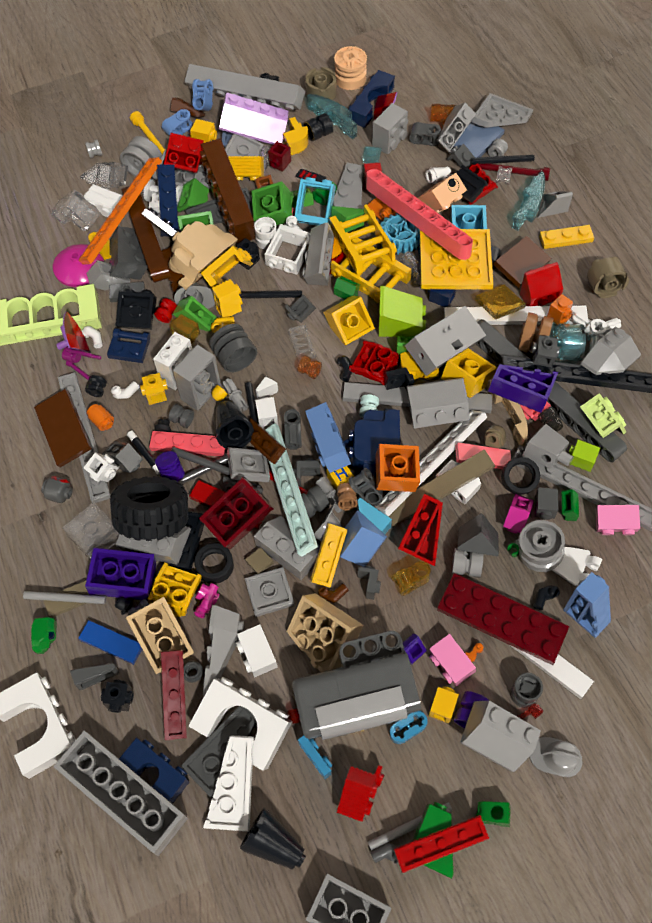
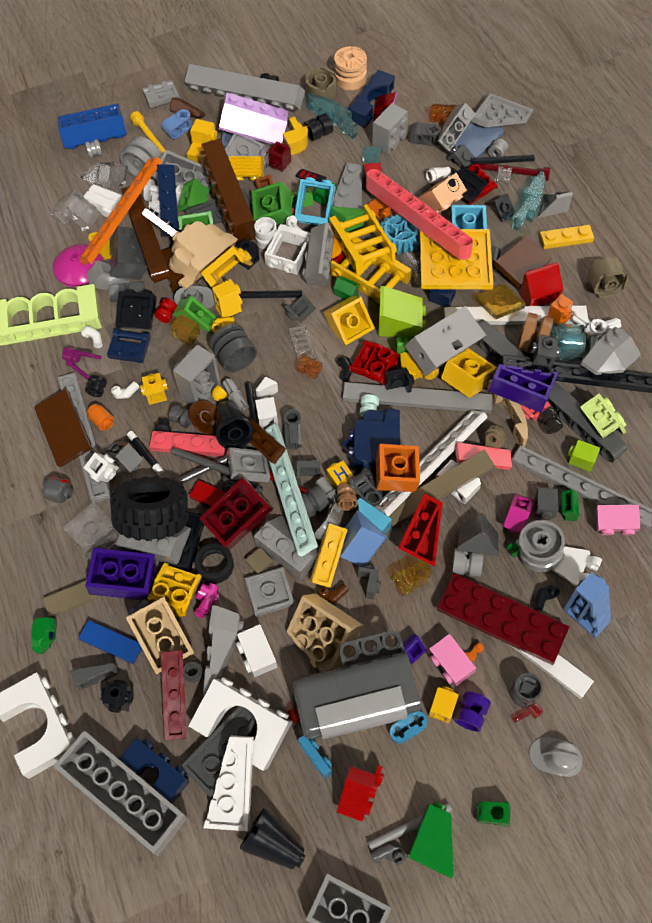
(64, 597): light grey bar -> none
(72, 335): shield -> none
(91, 125): none -> blue slope
(123, 605): black piece -> none
(160, 93): none -> light grey plate
(168, 358): white window -> none
(170, 466): dark purple piece -> none
(184, 152): red slope -> none
(203, 94): medium blue piece -> none
(203, 416): none -> reddish brown dish
(328, 438): medium blue wedge -> none
(438, 403): light grey slope -> none
(441, 843): red tile -> none
(499, 735): light grey slope -> none
(503, 206): none -> black bracket
(534, 471): black tyre -> none
(548, 448): light grey torso -> none

